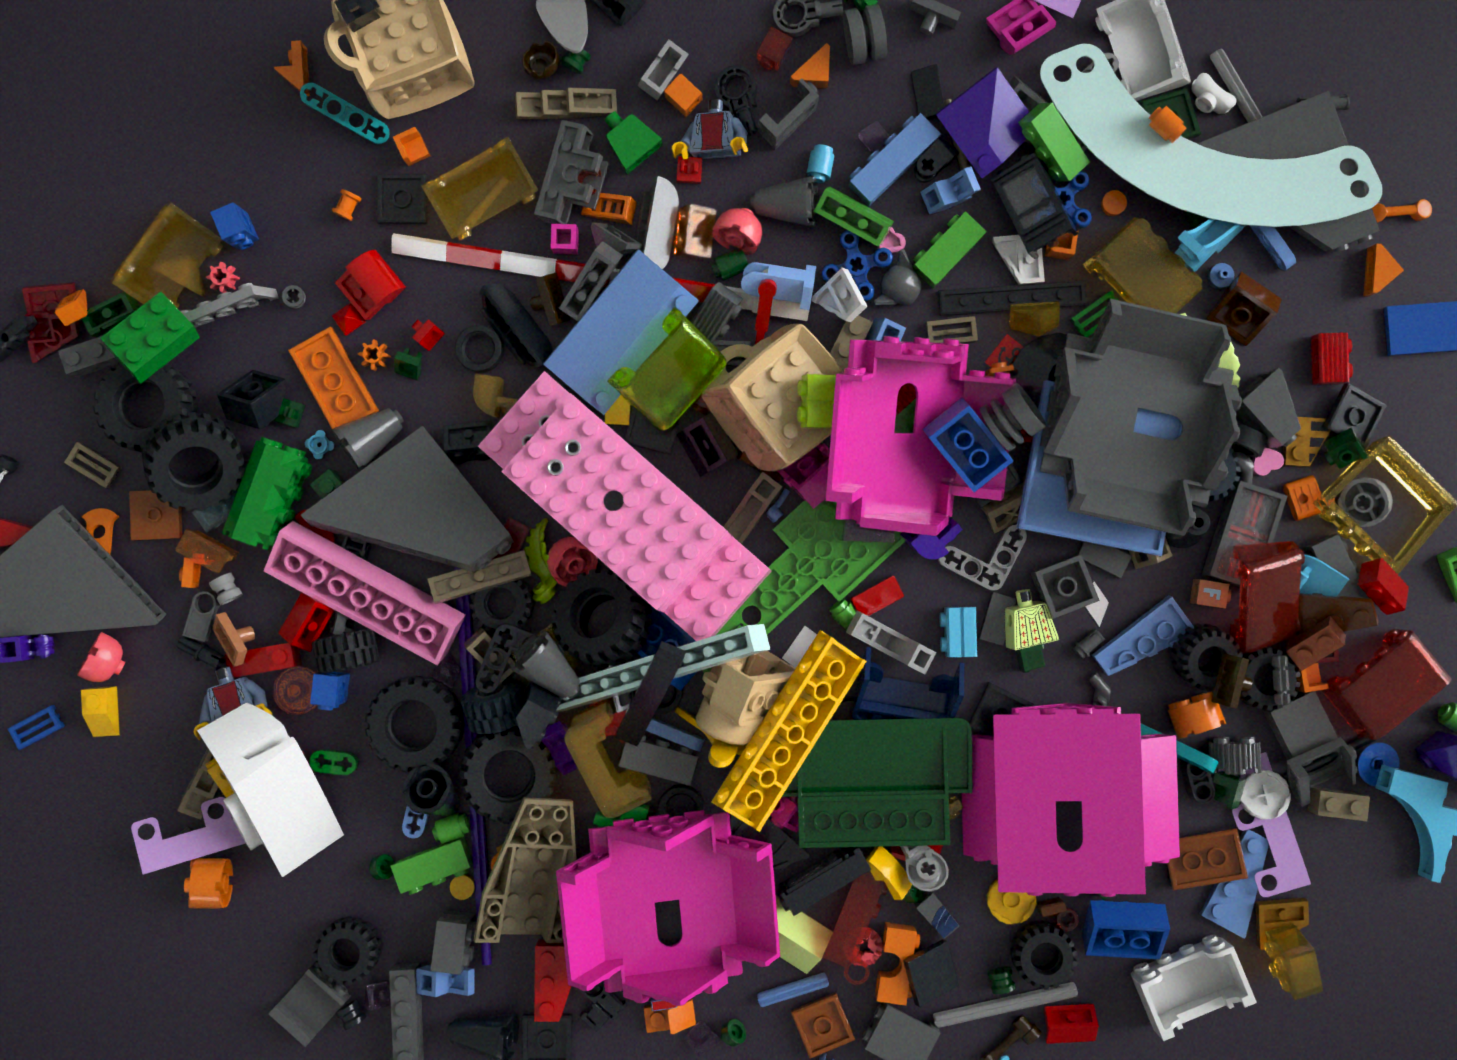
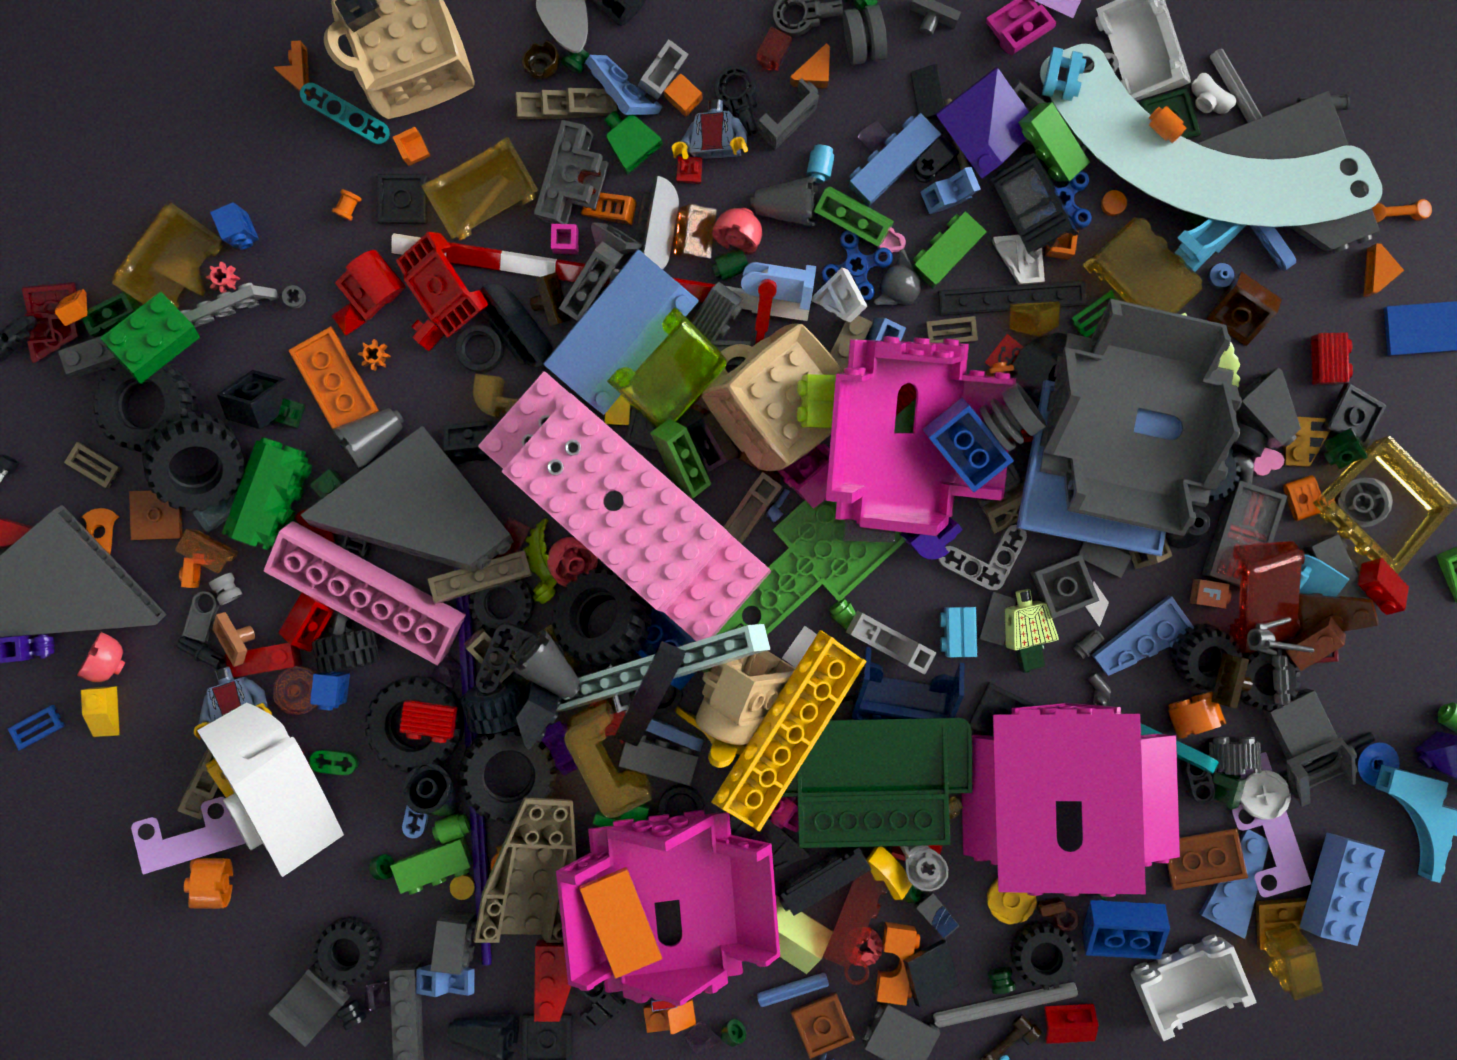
(318, 452): medium azure plate -> none
(408, 365): dark green tile -> none
(428, 720): none -> red brick
(438, 284): none -> red plate
(620, 922): none -> orange tile
(628, 97): none -> medium blue wing
(681, 458): none -> bright green brick
(877, 596): red slope -> none
(1075, 66): none -> medium azure brick
(1263, 639): none -> dark grey plant
(1310, 679): orange panel -> none
(1339, 804): dark tan brick -> none
(1342, 889): none -> medium blue brick
(1388, 685): clear red windscreen -> none

